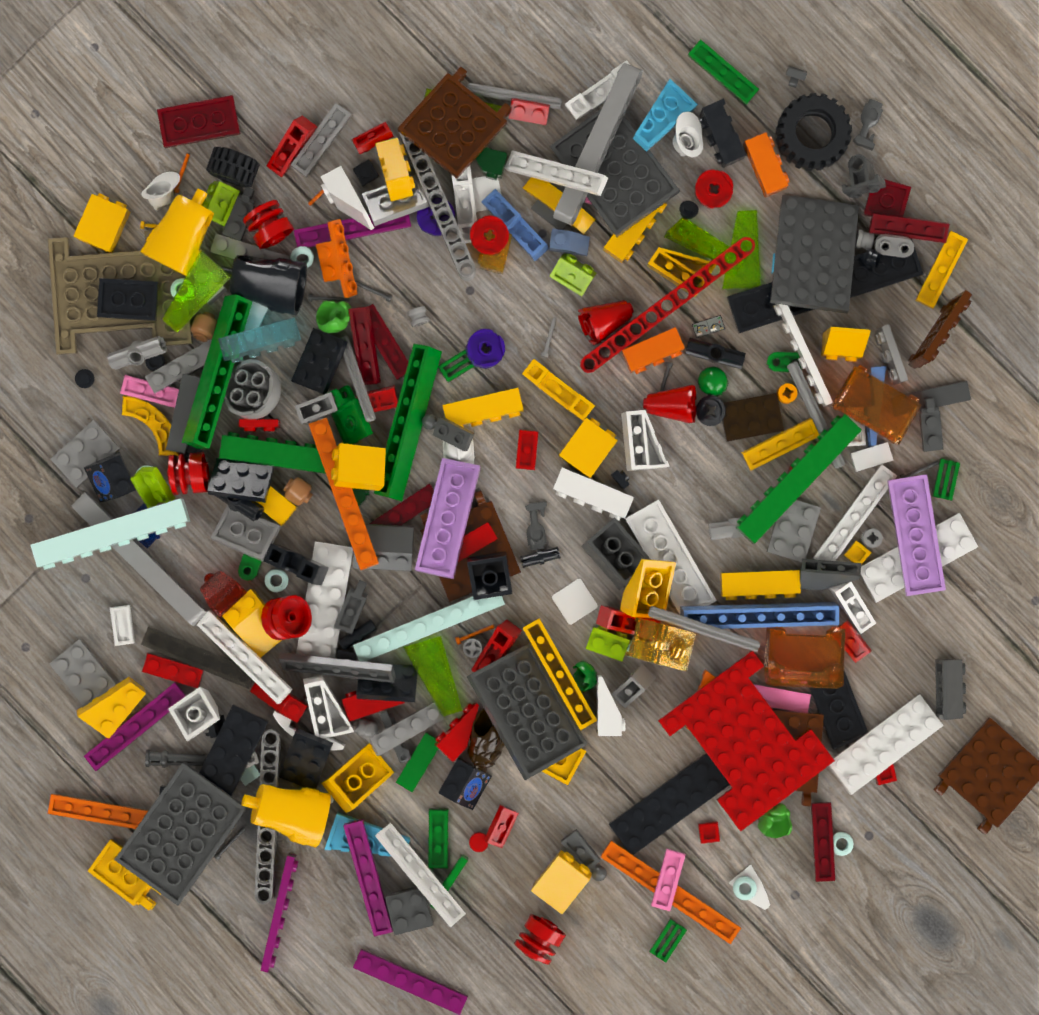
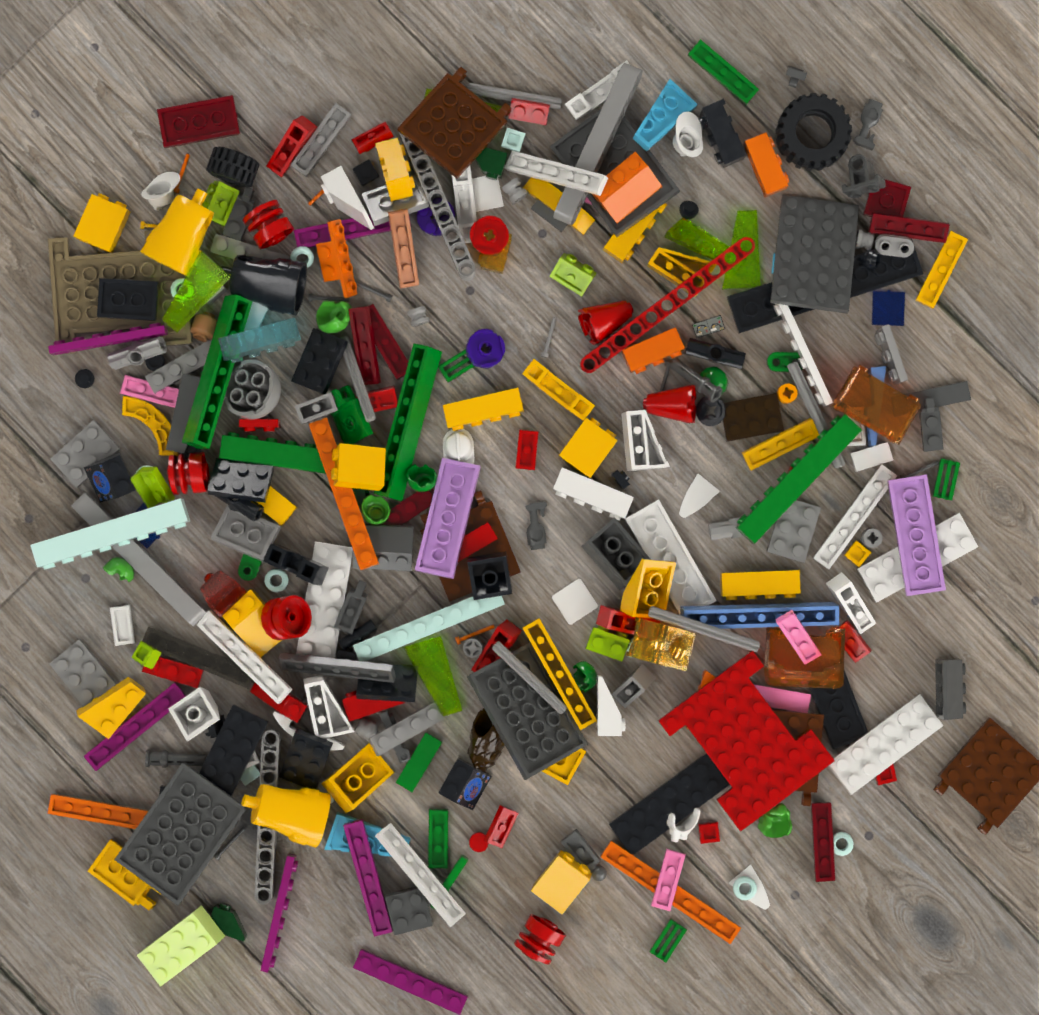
(100, 340): none -> magenta plate
(119, 566): none -> bright green hair
(146, 655): none -> lime slope
(181, 945): none -> yellowish green brick
(228, 921): none -> dark green slope
(298, 491): medium nougat head -> none
(375, 509): none -> bright green hair
(403, 248): none -> nougat tile
(421, 478): none -> green hair
(448, 431): dark grey plate -> none
(457, 737): red slope -> none
(513, 140): none -> light aqua plate
(514, 190): none -> light grey wheel
(516, 225): medium blue slope -> none
(529, 677): none -> light grey axle
(540, 557): black pin -> none
(569, 242): sand blue slope -> none
(627, 187): none -> orange slope
(682, 830): none -> white helmet
(697, 496): none -> white sticker
(701, 383): none -> dark grey pin
(724, 191): red plate -> none
(798, 637): none -> bright pink tile
(826, 574): dark grey slope -> none
(844, 343): yellow slope -> none
(888, 308): none -> clear blue piece
(939, 332): reddish brown plate -> none

